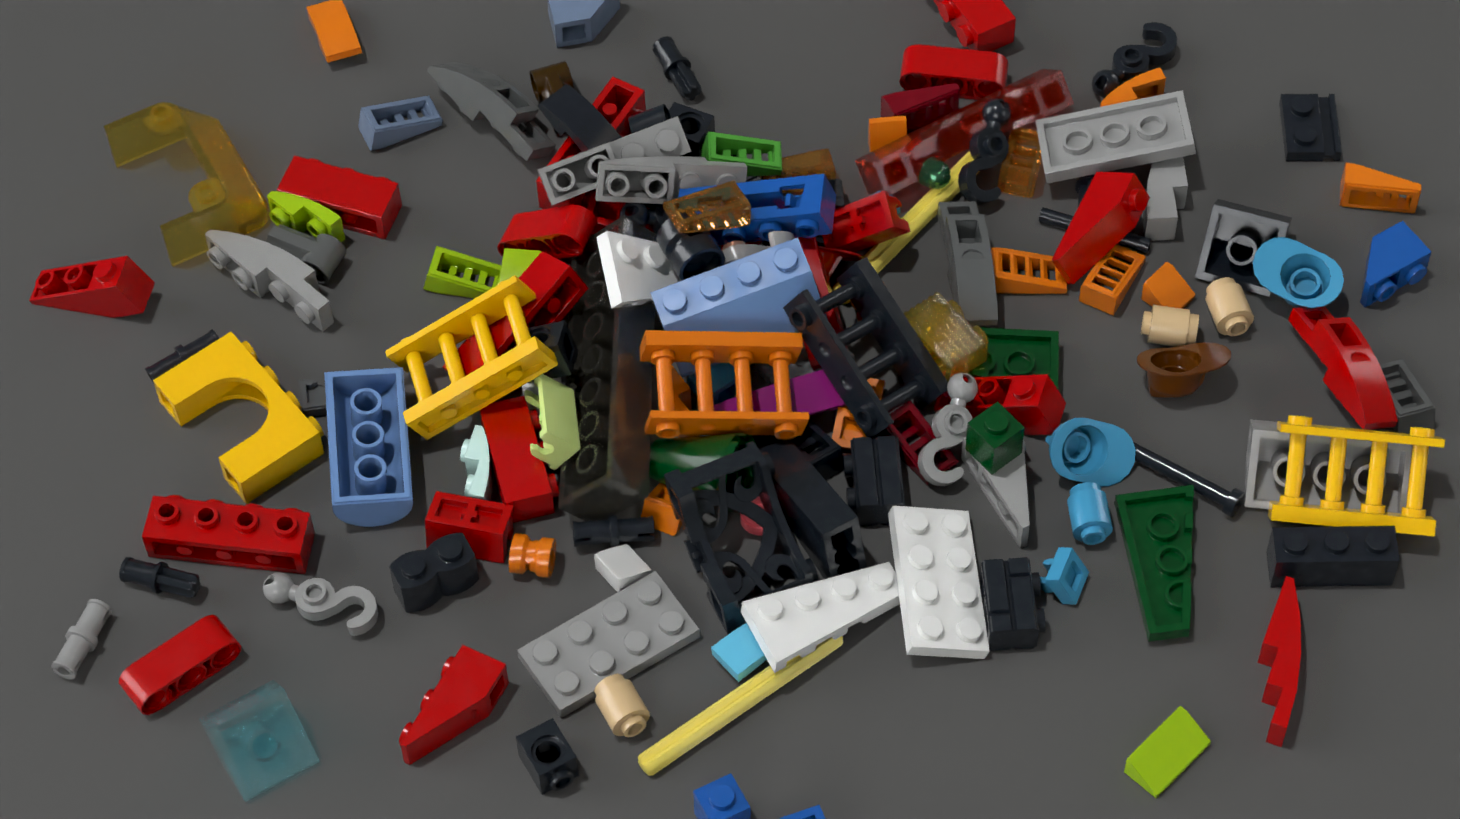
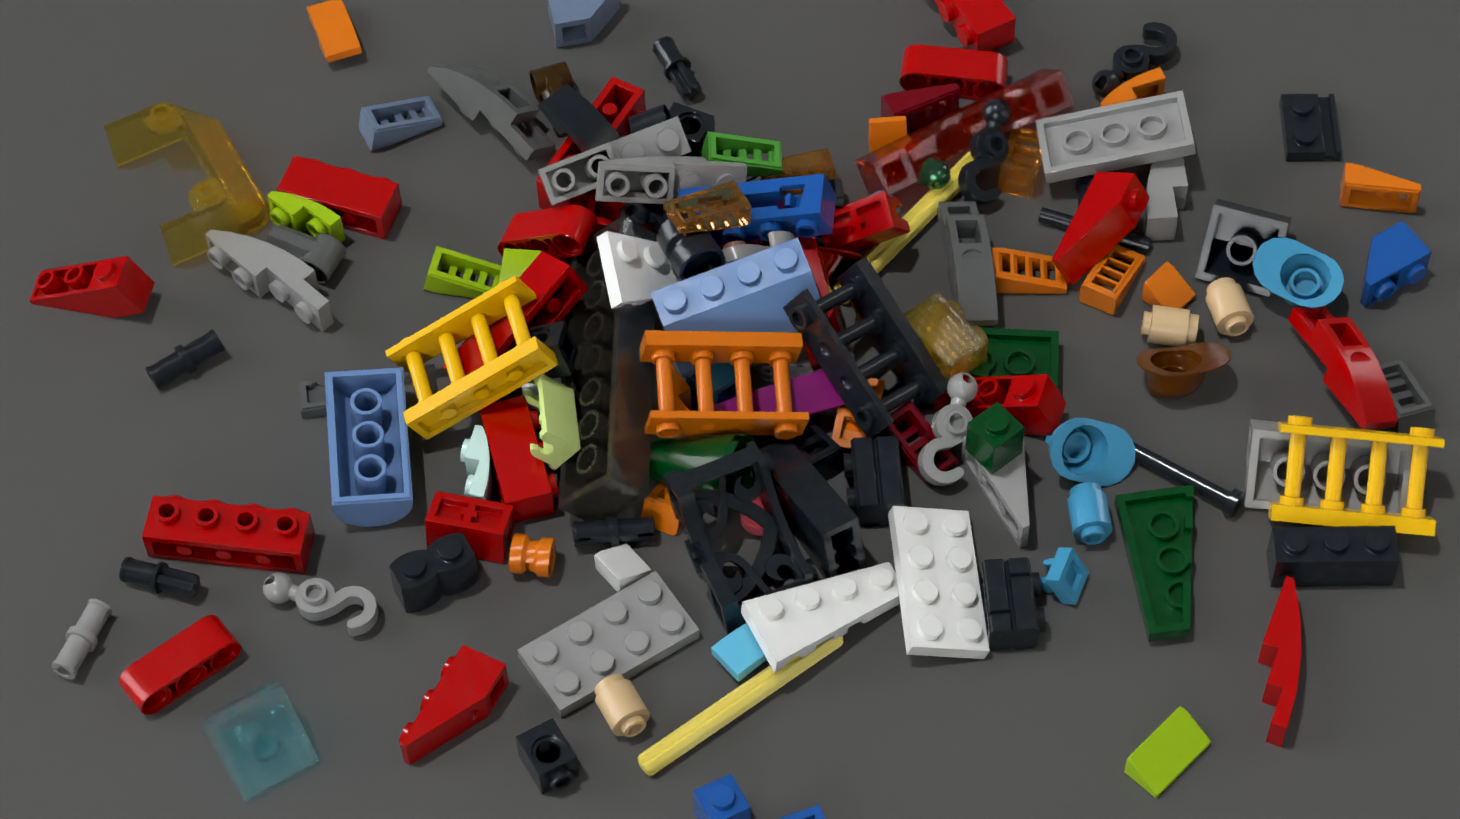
(231, 372): yellow arch -> none

